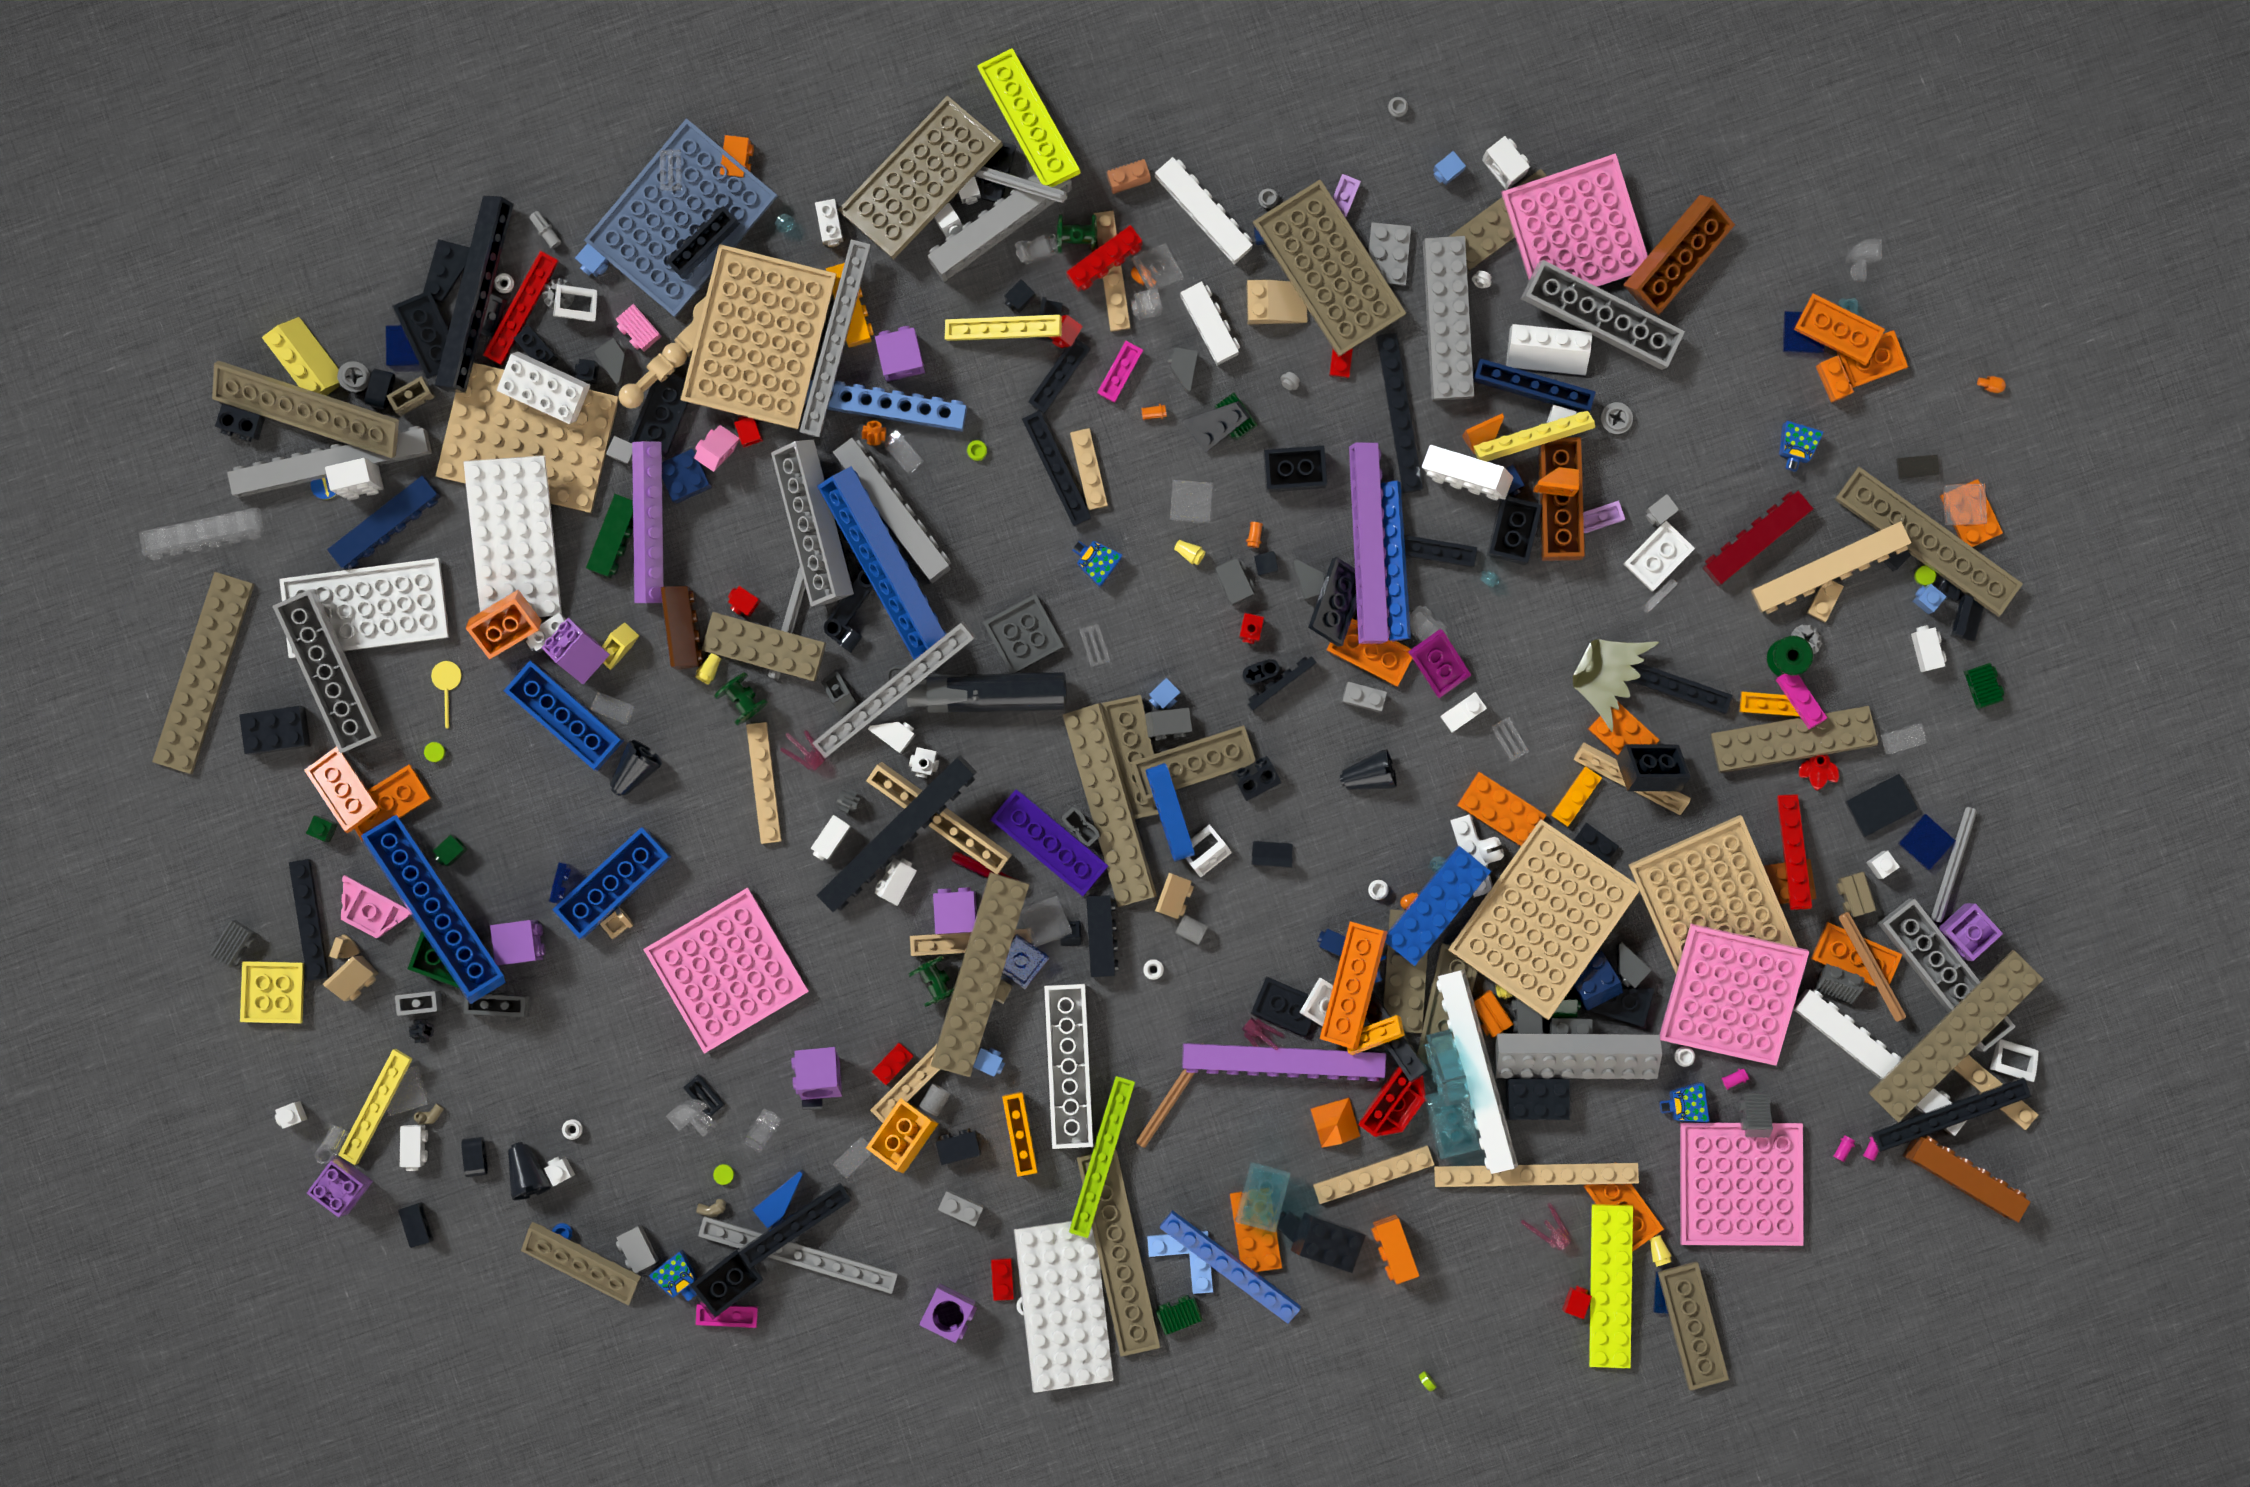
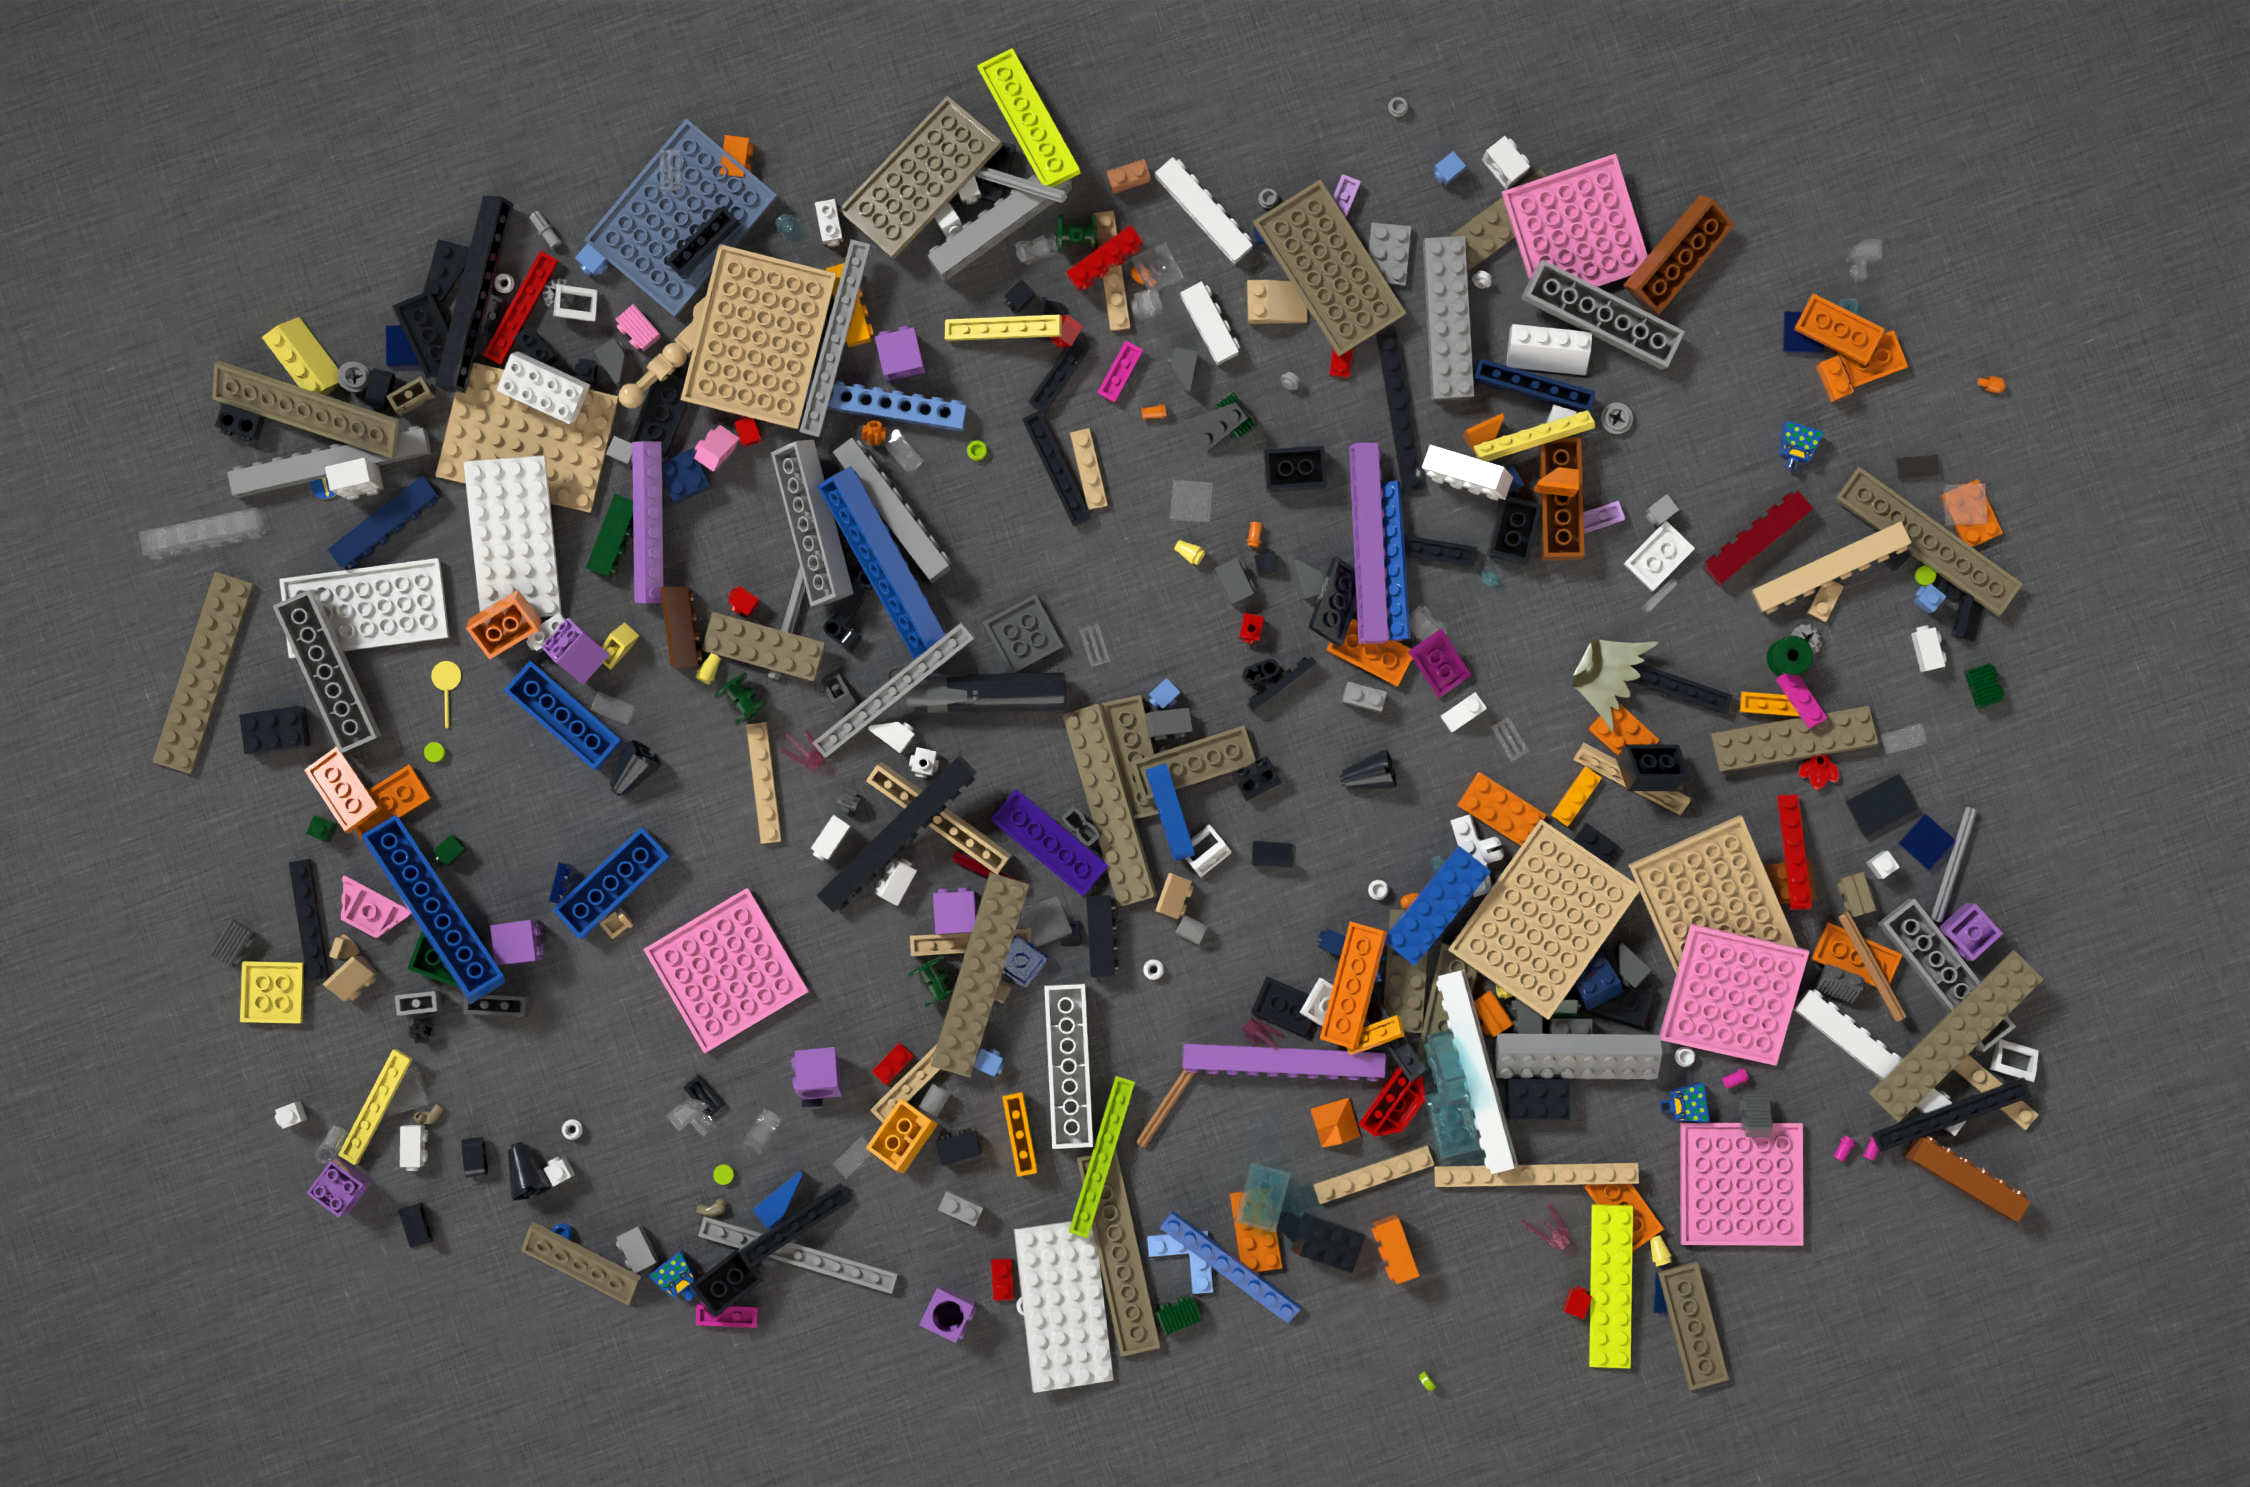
(1097, 561): torso -> none

